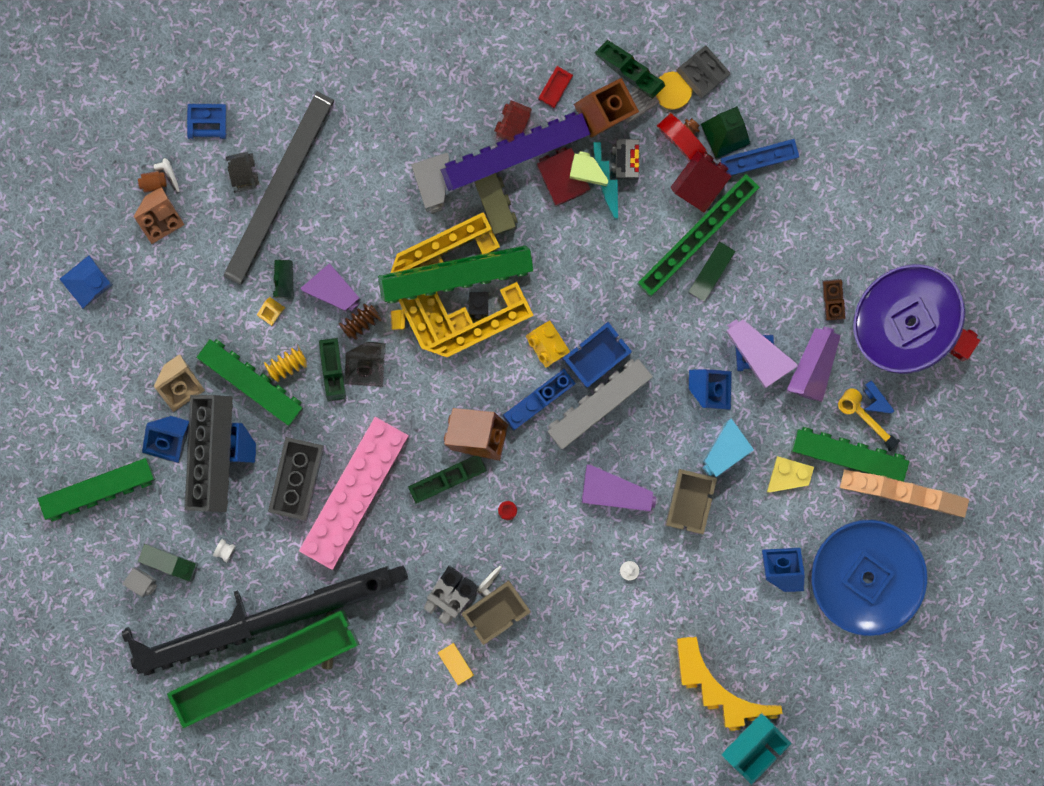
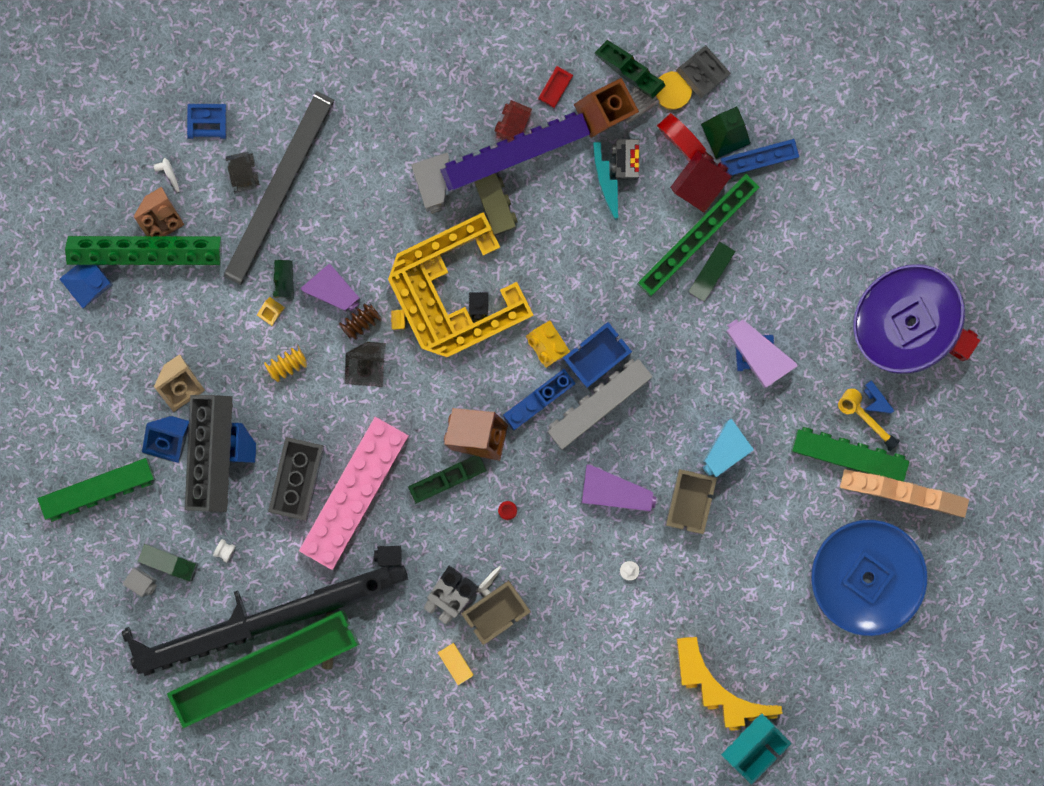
(143, 250): none -> green brick
(152, 181): dark orange brick -> none
(249, 382): green brick -> none
(332, 369): dark green slope -> none
(388, 555): none -> black brick
(455, 273): green brick -> none
(556, 176): dark red brick -> none
(587, 170): yellowish green slope -> none
(692, 125): dark orange plate -> none
(711, 388): blue slope -> none
(784, 568): blue slope -> none
(789, 475): light yellow wing -> none
(815, 365): medium lavender slope -> none
(833, 299): reddish brown slope -> none

